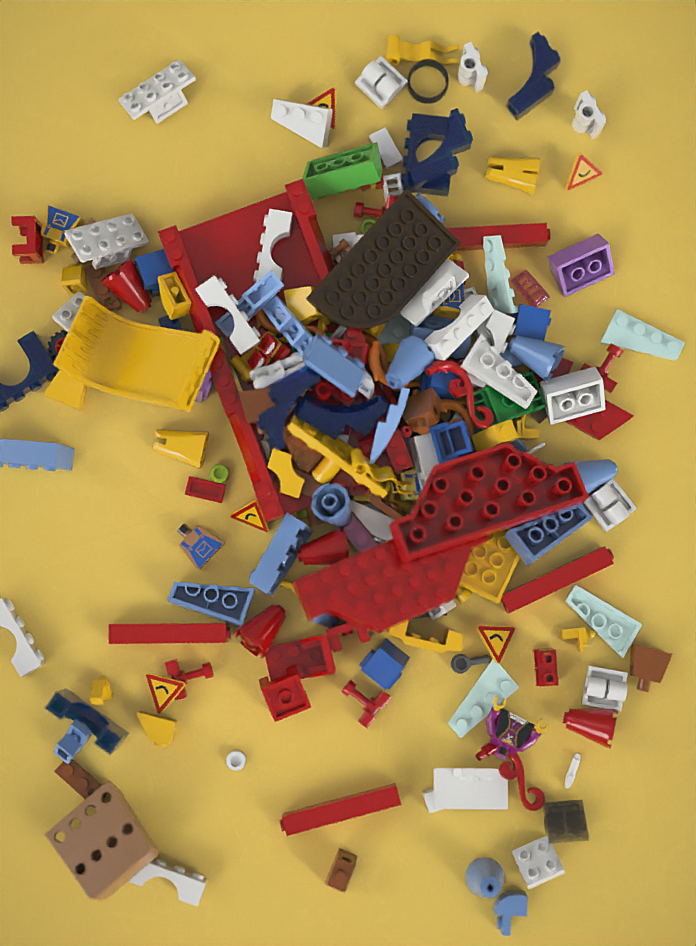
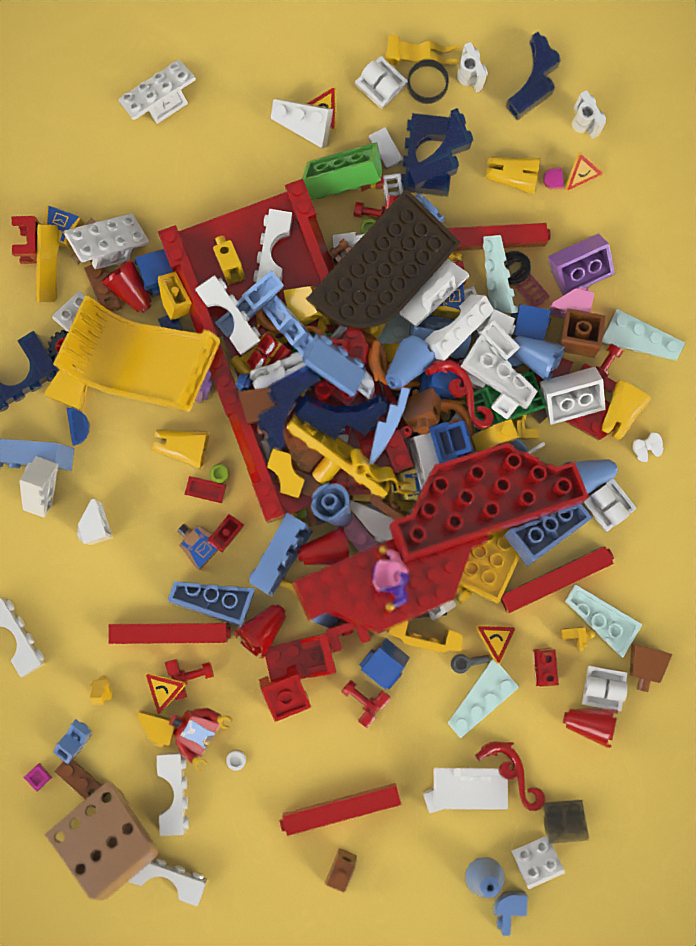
(38, 486): none -> white wedge
(38, 777): none -> dark pink tile
(46, 263): none -> yellow slope
(68, 705): arch -> none
(74, 279): yellow slope -> none
(78, 426): none -> blue plate
(94, 524): none -> white slope
(171, 767): none -> white arch
(195, 732): none -> red torso
(225, 533): none -> red slope
(228, 260): none -> yellow torso
(243, 382): none -> blue plate
(251, 515): piece -> none
(391, 577): none -> bright pink piece
(500, 339): none -> white tile
(505, 405): none -> white plate
(510, 731): torso -> none
(518, 256): none -> black piece
(553, 178): none -> dark pink tile
(570, 776): white piece -> none
(577, 299): none -> bright pink slope
(582, 333): none -> dark orange slope
(624, 408): none -> yellow piece
(653, 442): none -> white piece

